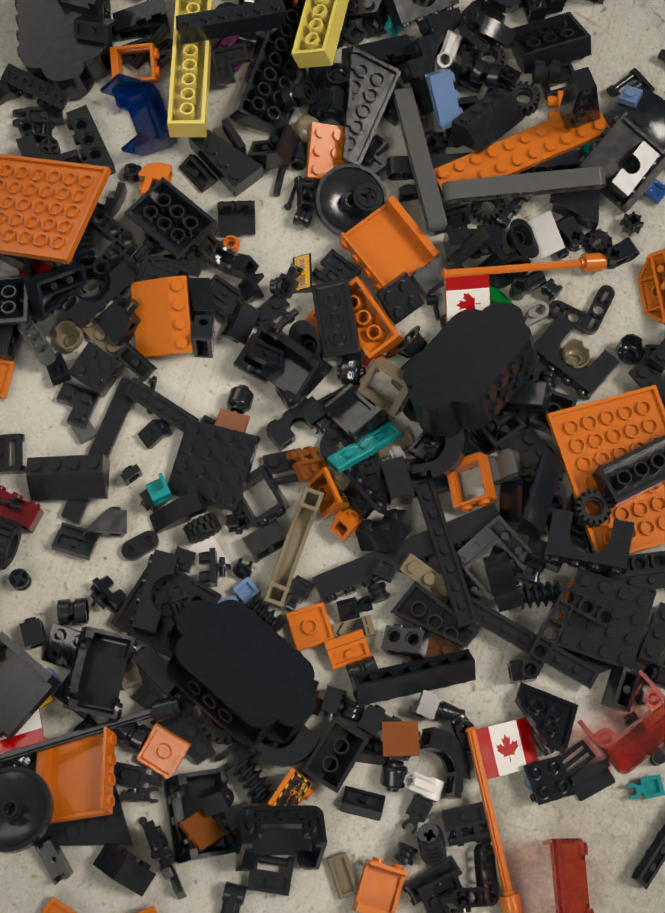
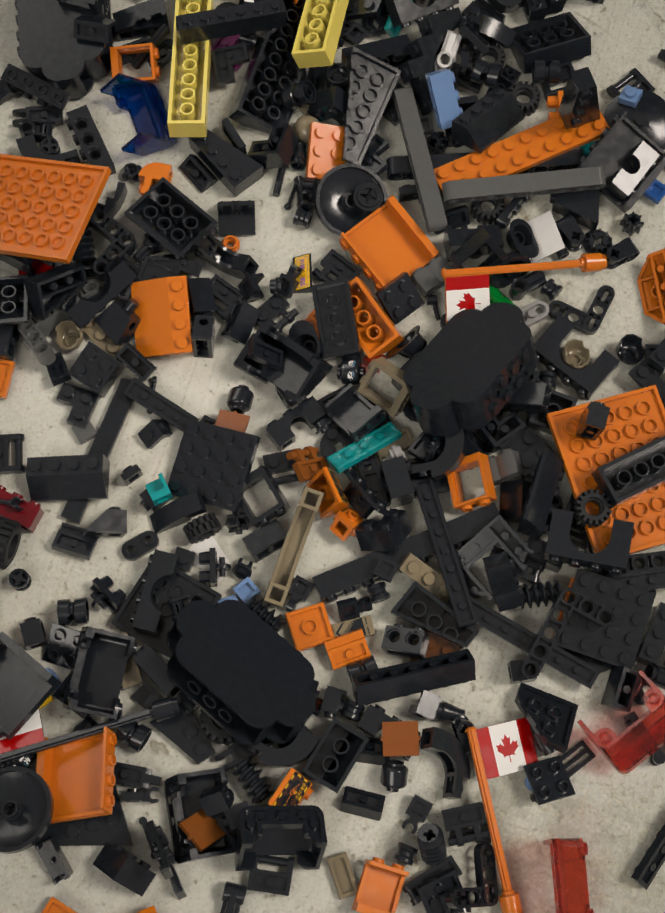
(163, 751): orange plate -> none
(428, 787): white piece -> none
(592, 780): black panel -> none
(593, 420): none -> black brick
(649, 787): teal plate -> none

